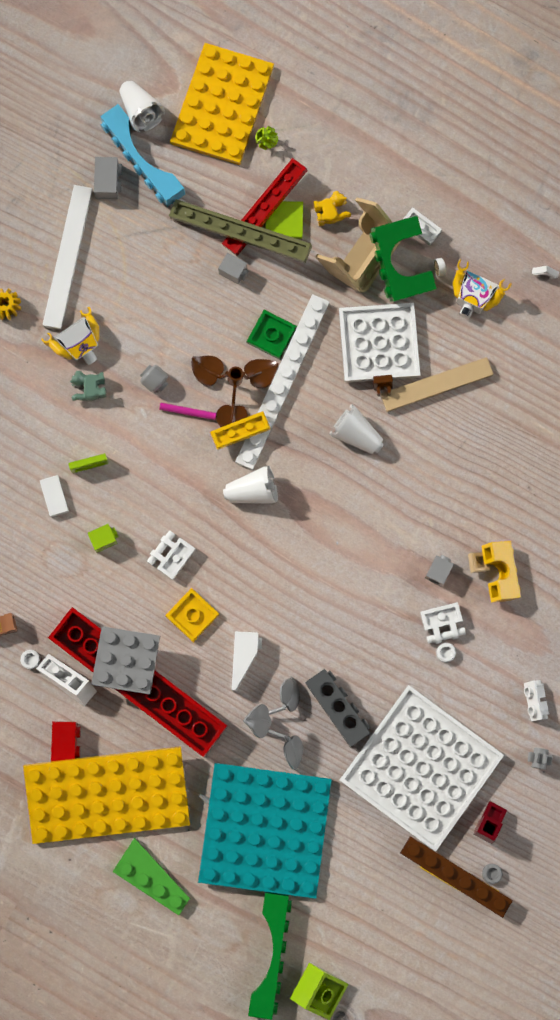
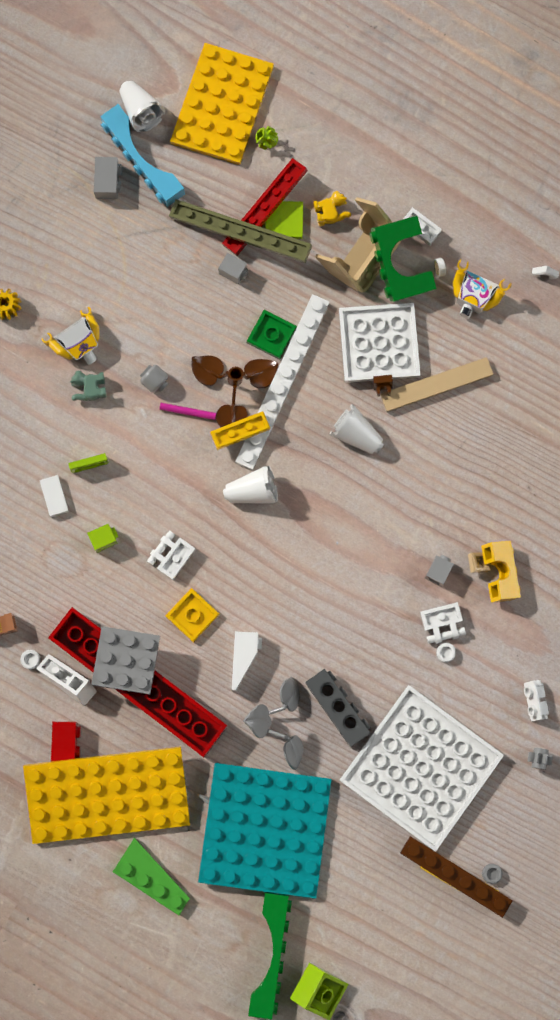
(67, 257): white tile -> none
(490, 822): dark red brick -> none

